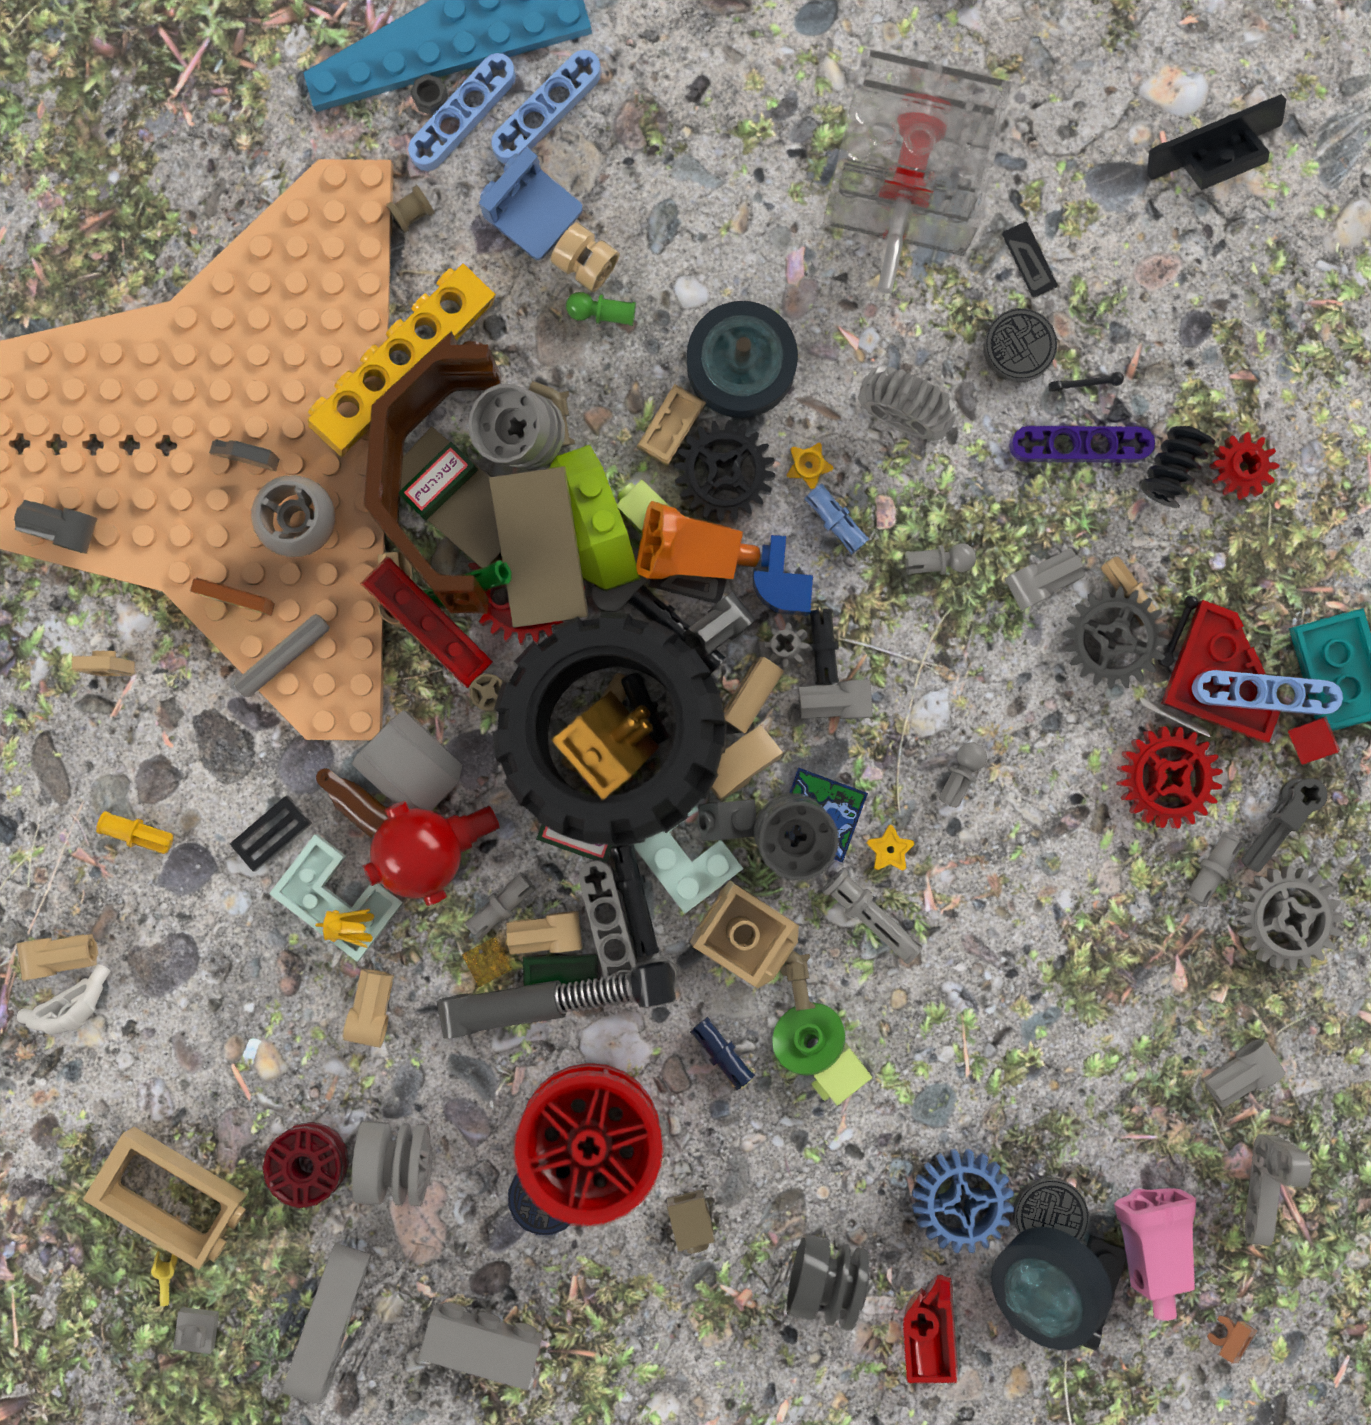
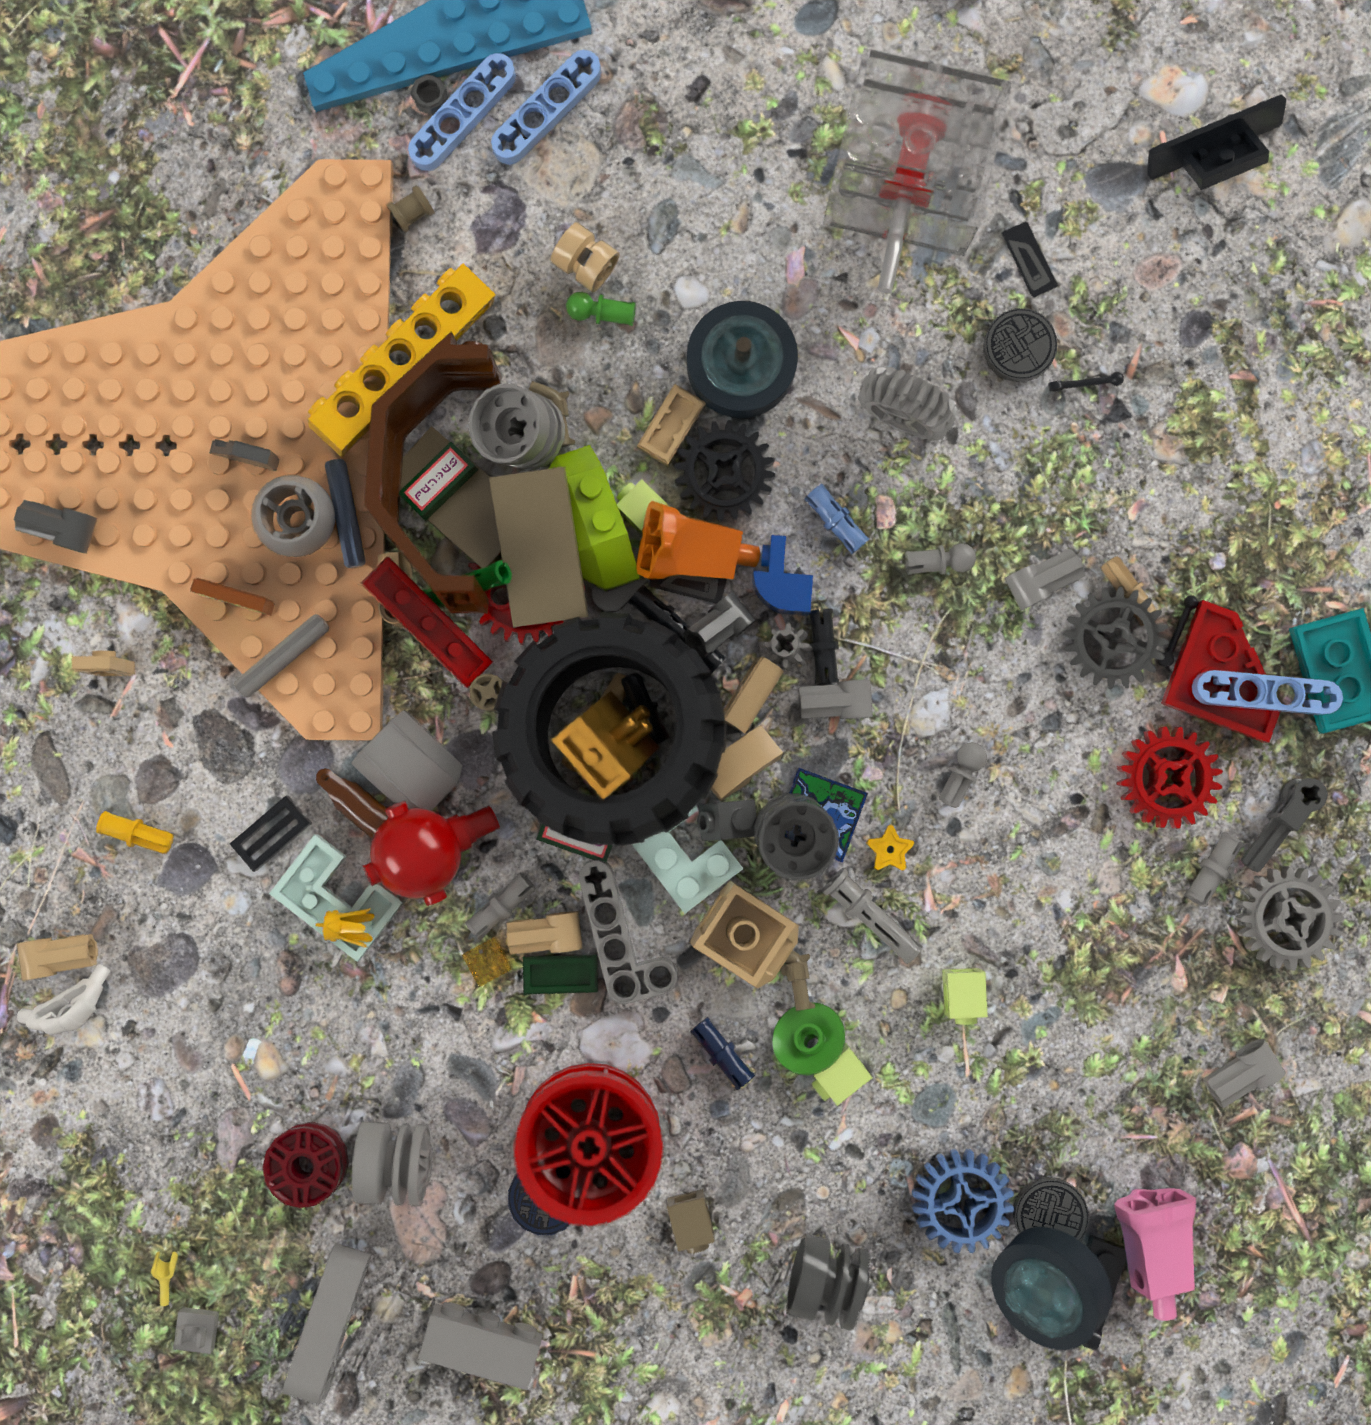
(150, 1220): tan piece -> none
(345, 513): none -> sand blue axle
(368, 1018): tan piece -> none
(470, 1013): piece -> none
(529, 205): medium blue bracket -> none
(635, 900): black pin -> none
(812, 455): yellow plate -> none
(931, 1346): red piece -> none
(964, 995): none -> yellowish green brick
(1081, 439): dark purple beam -> none
(1174, 463): black piece -> none
(1177, 718): white sticker -> none
(1236, 1341): nougat tile -> none
(1256, 459): red gear -> none
(1273, 1164): light grey beam -> none
(1313, 740): red tile -> none

